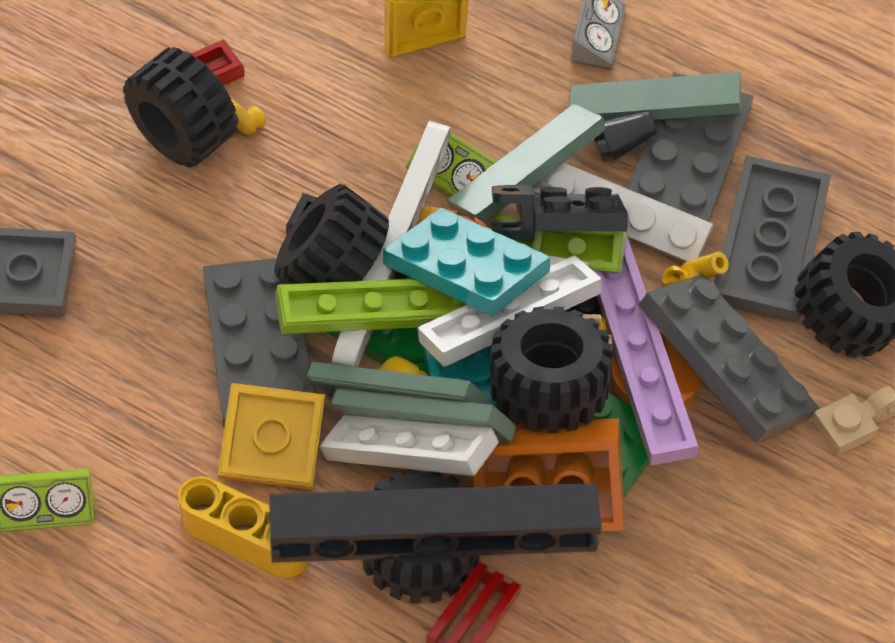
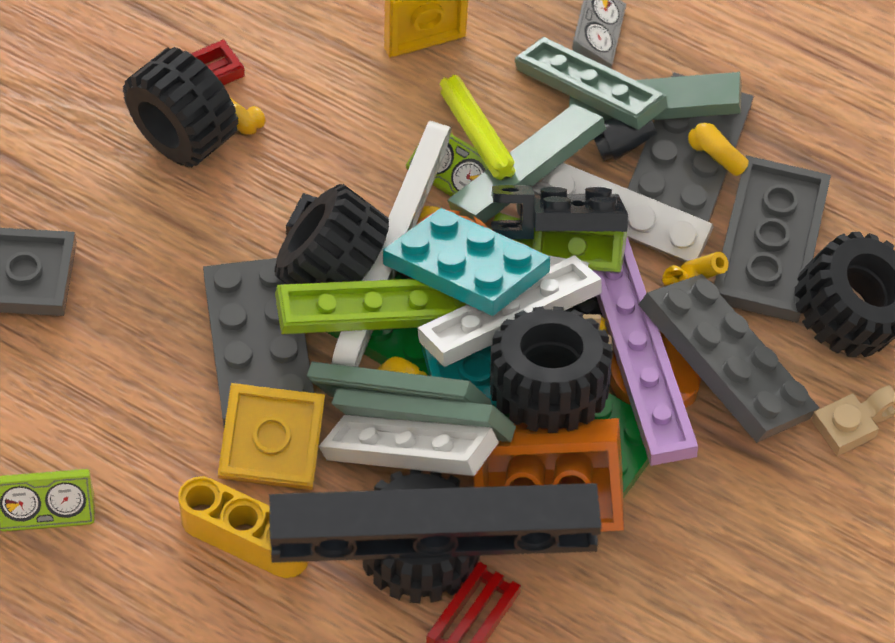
(477, 127): none -> neon yellow axle
(591, 83): none -> sand green tile
(712, 141): none -> yellow arm

